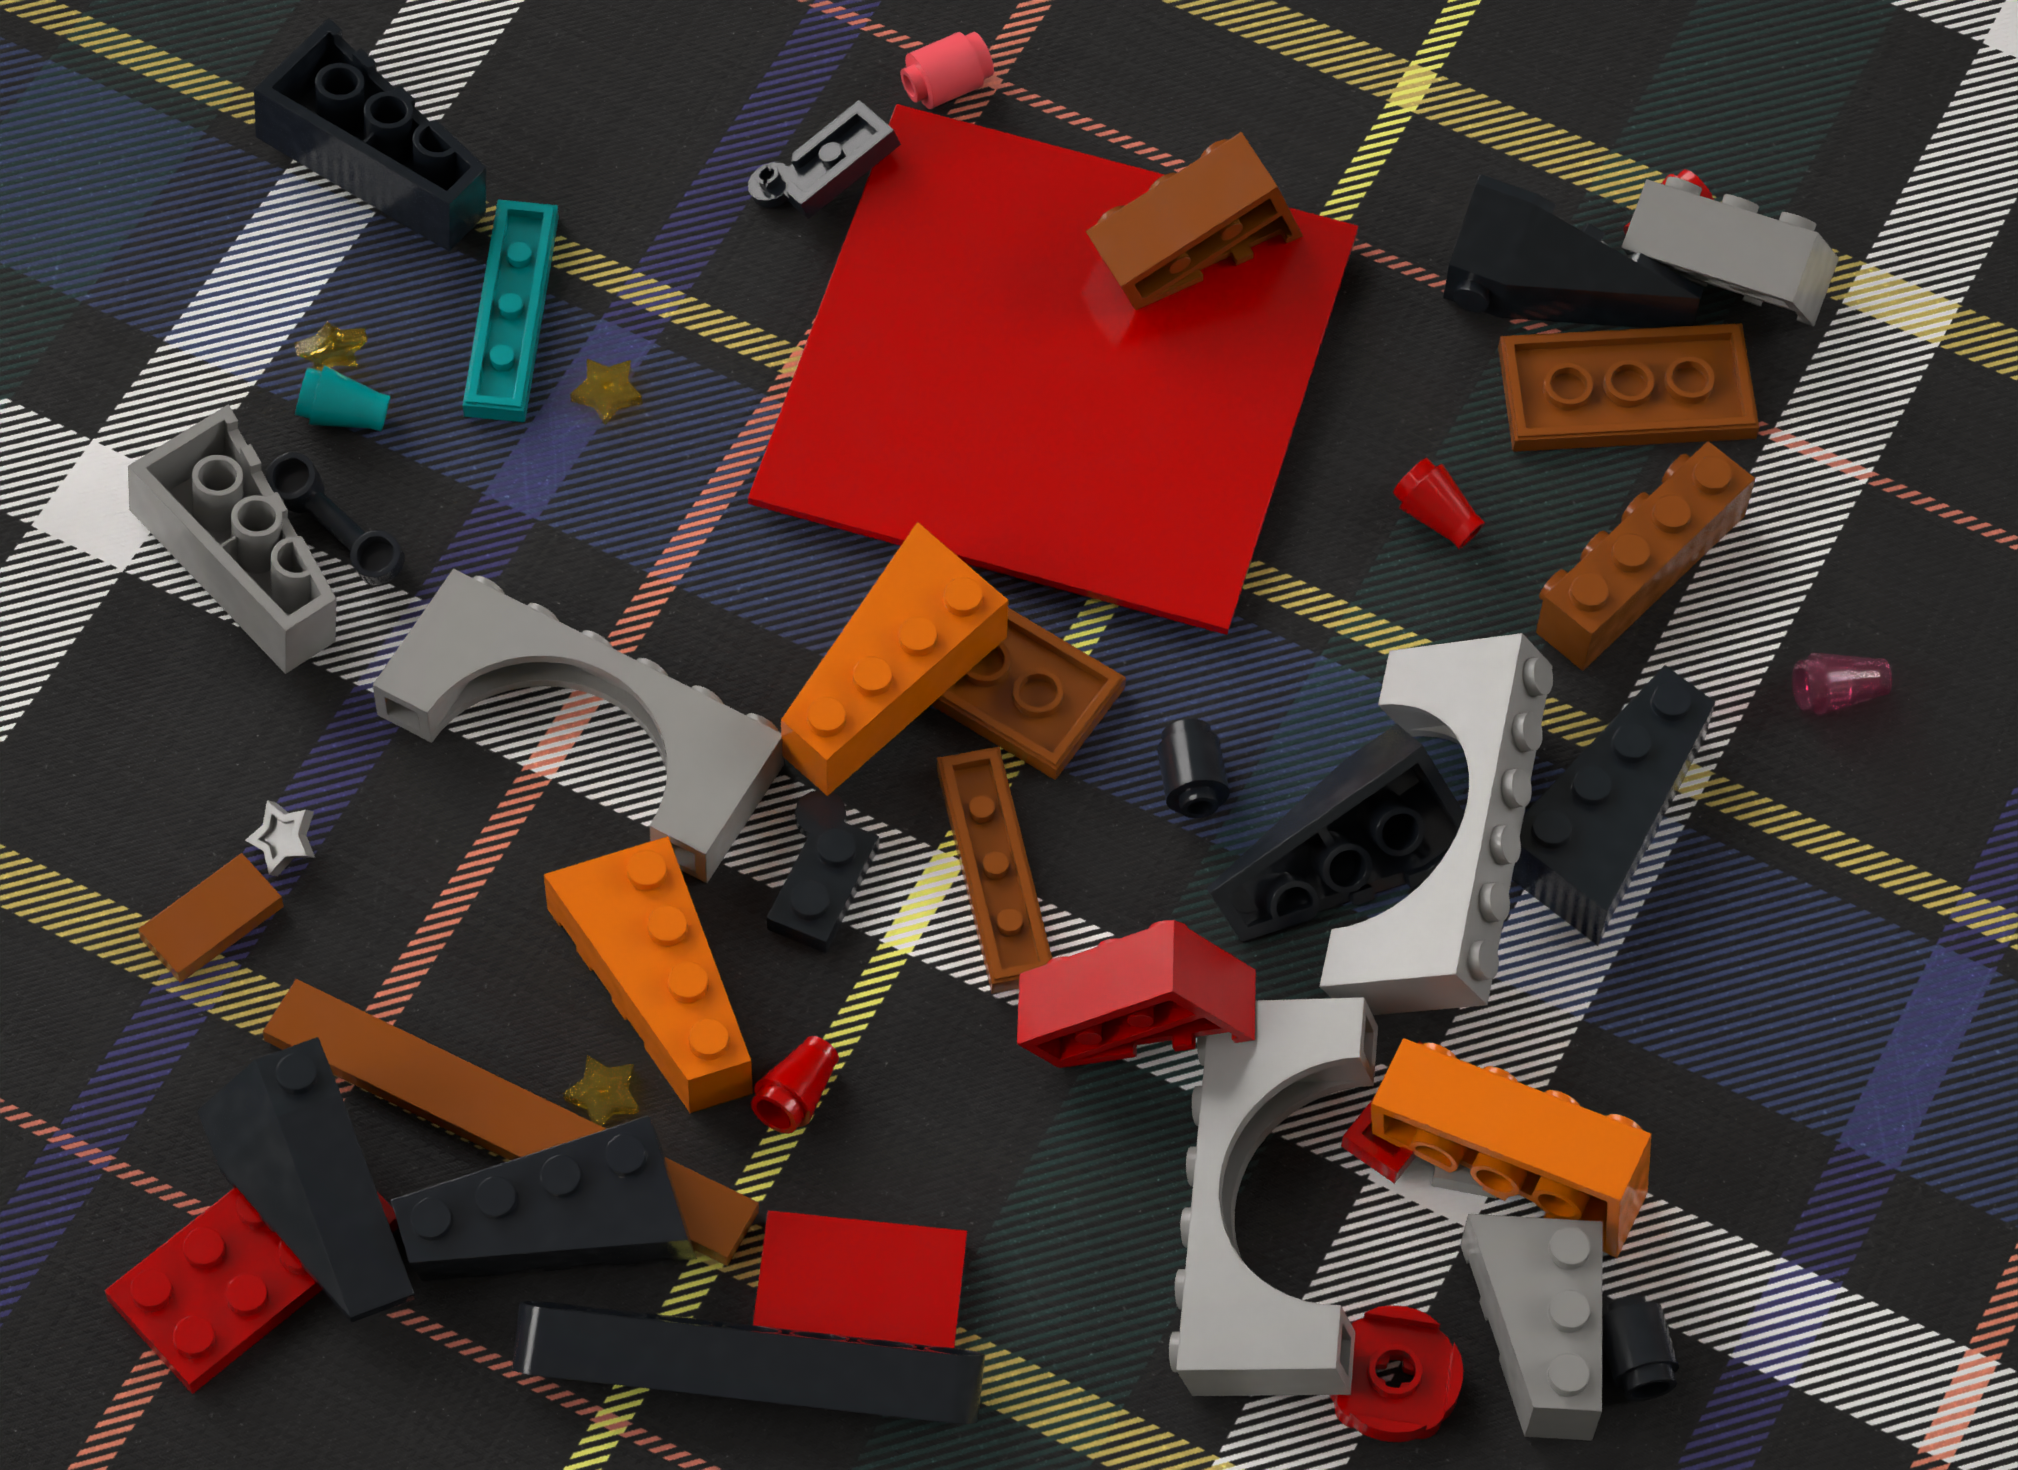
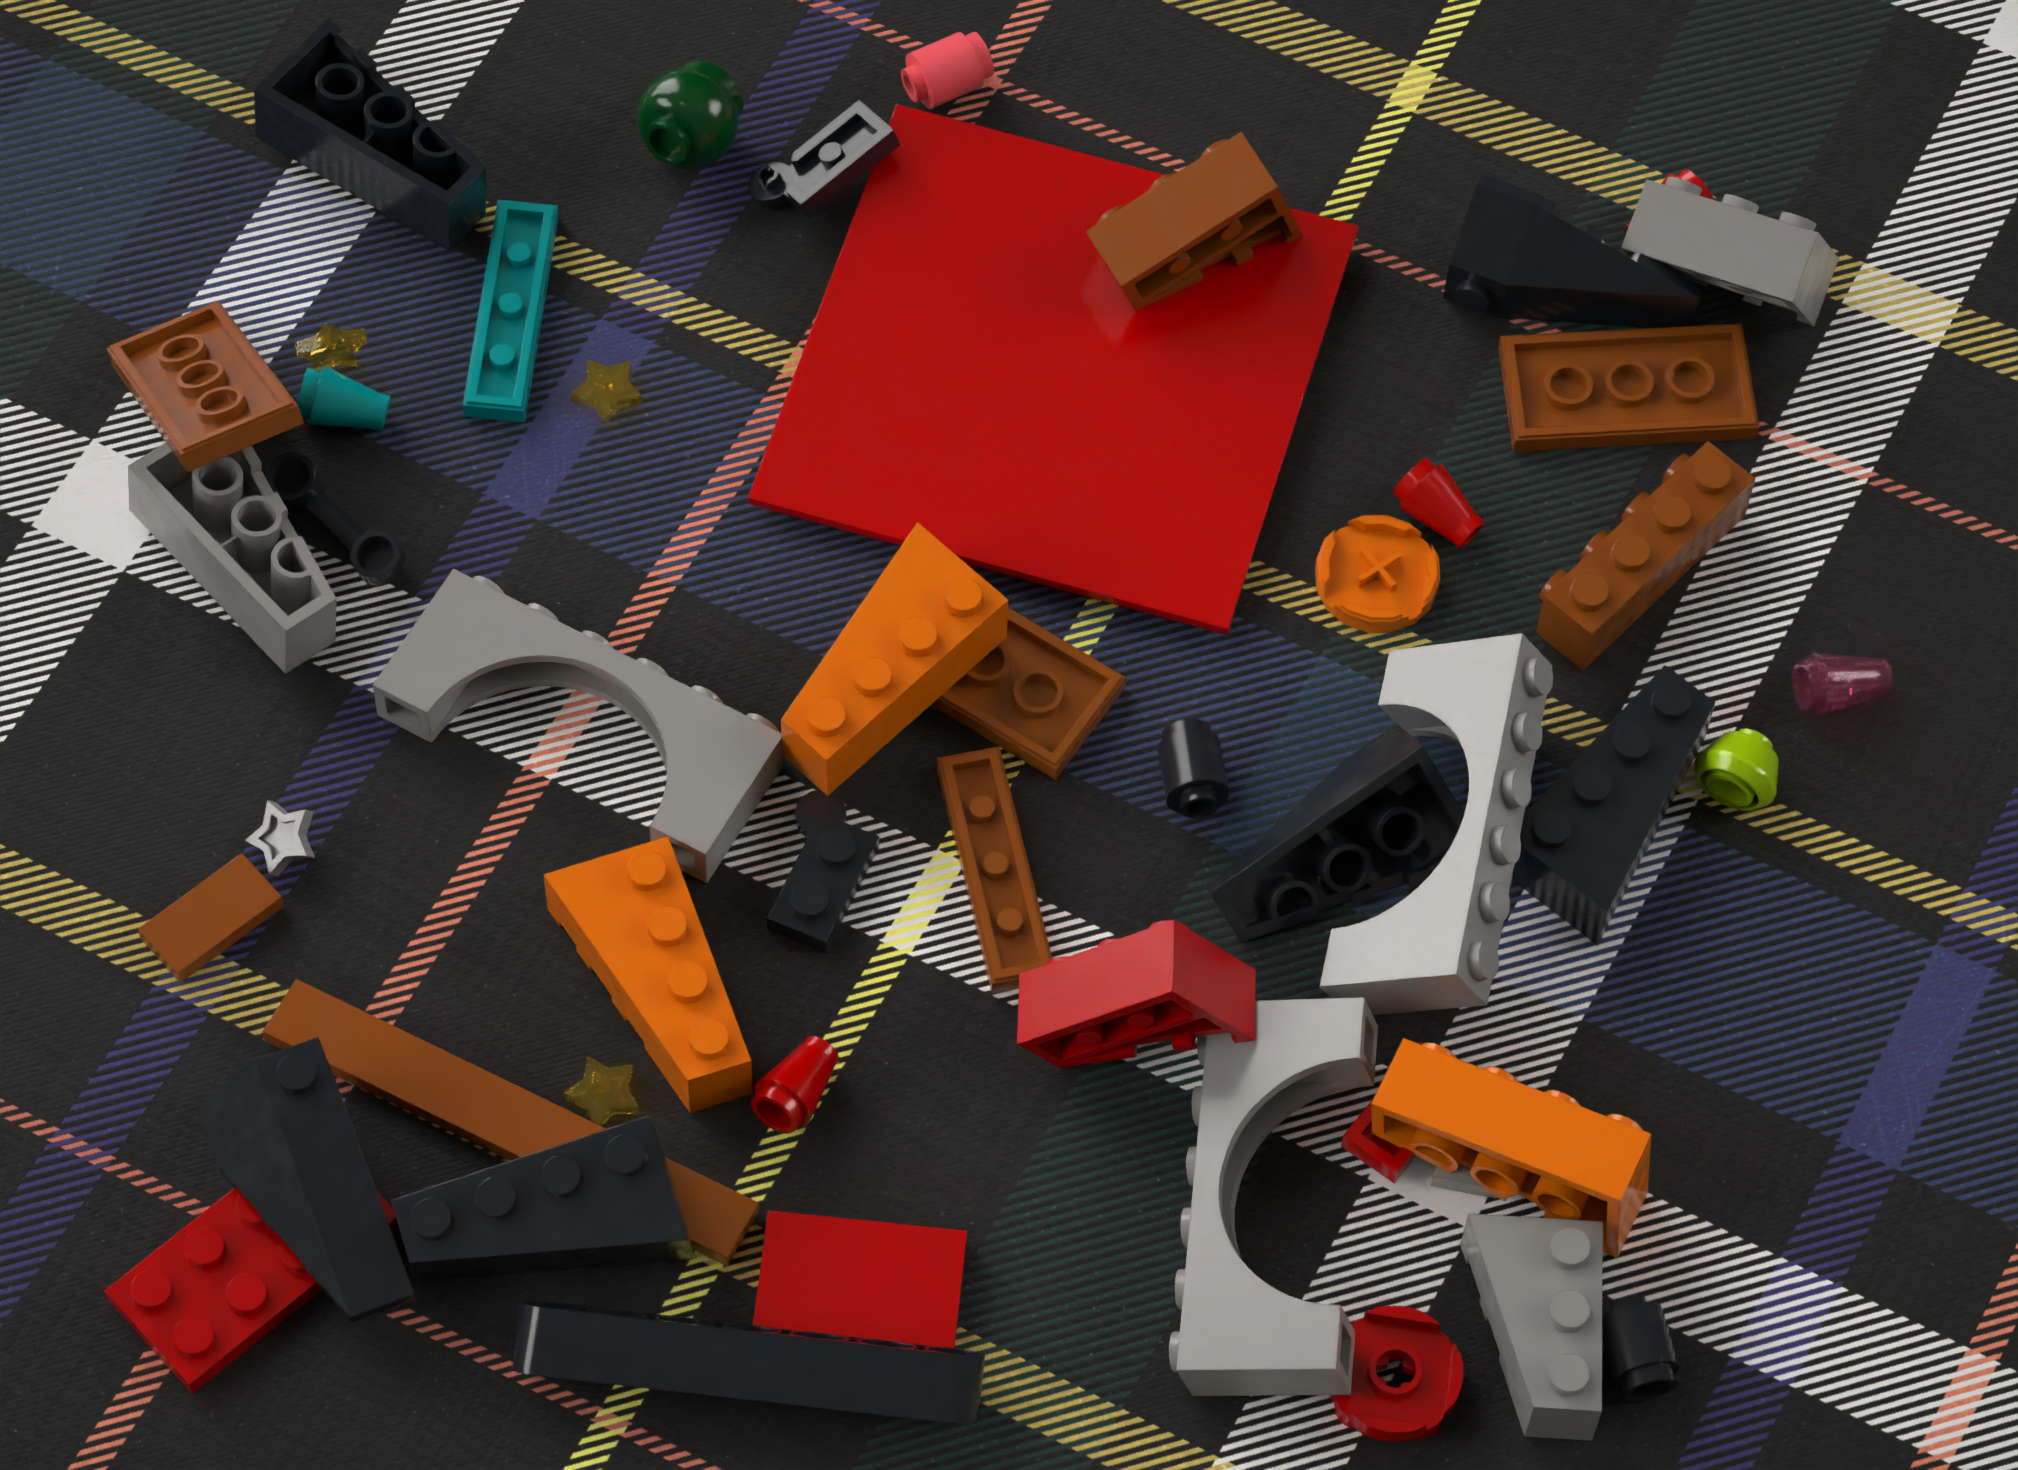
(204, 386): none -> dark orange tile
(690, 115): none -> dark green piece
(1377, 574): none -> orange tile
(1739, 770): none -> lime cone

